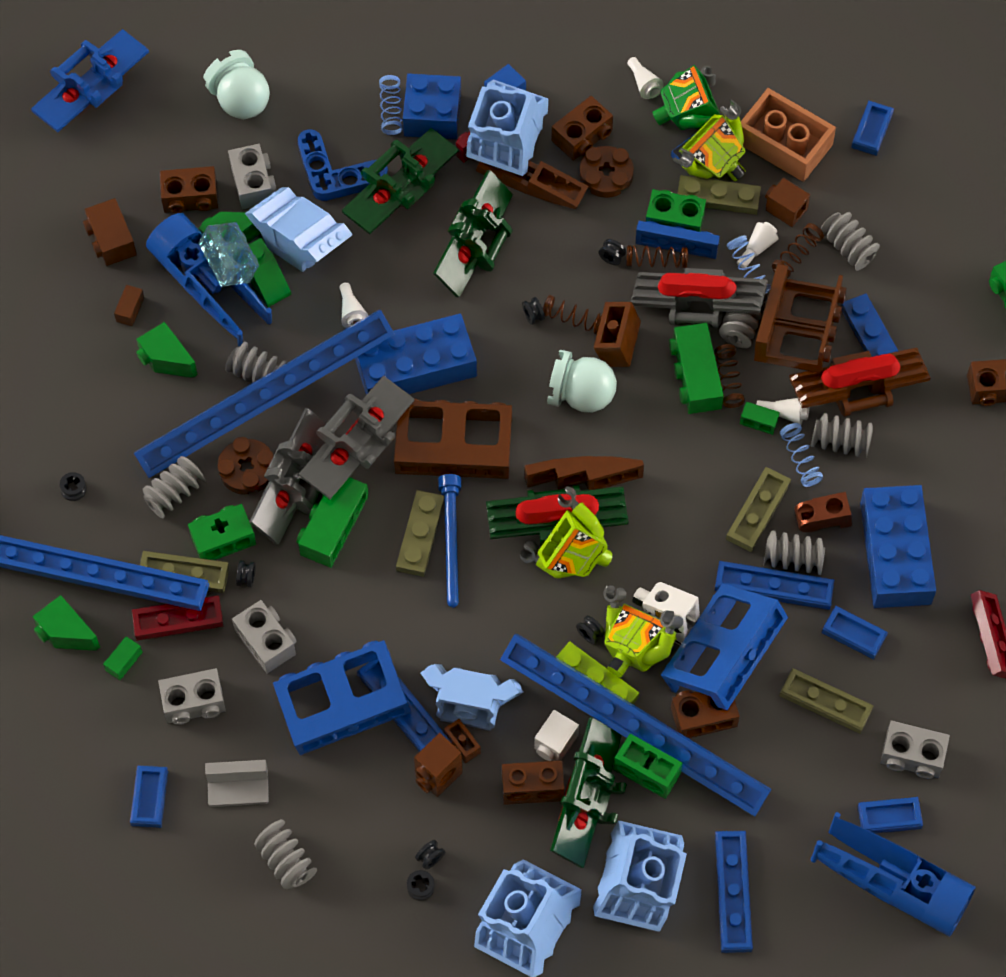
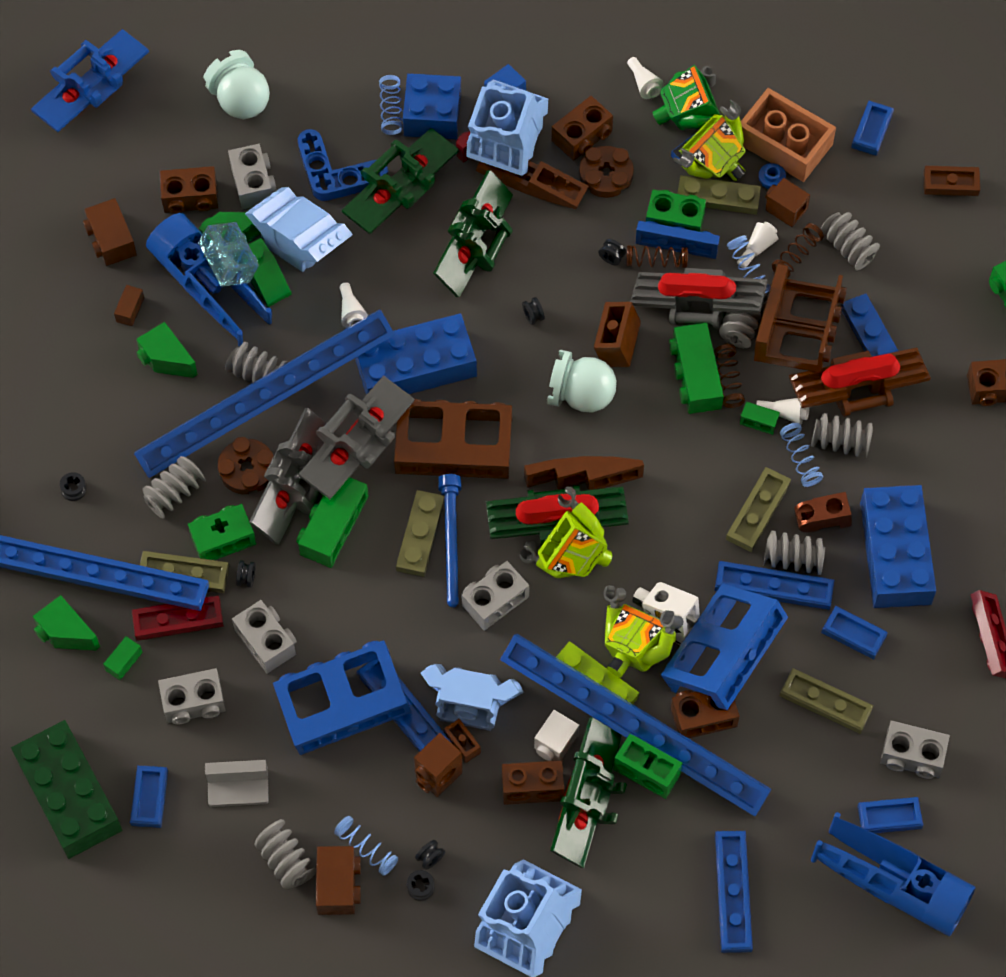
(66, 789): none -> dark green brick
(336, 880): none -> reddish brown brick
(386, 866): none -> light blue piece
(500, 599): none -> light grey brick
(548, 307): reddish brown piece -> none
(590, 629): black bush -> none
(640, 876): light blue slope -> none
(771, 168): none -> blue plate
(951, 180): none -> reddish brown plate

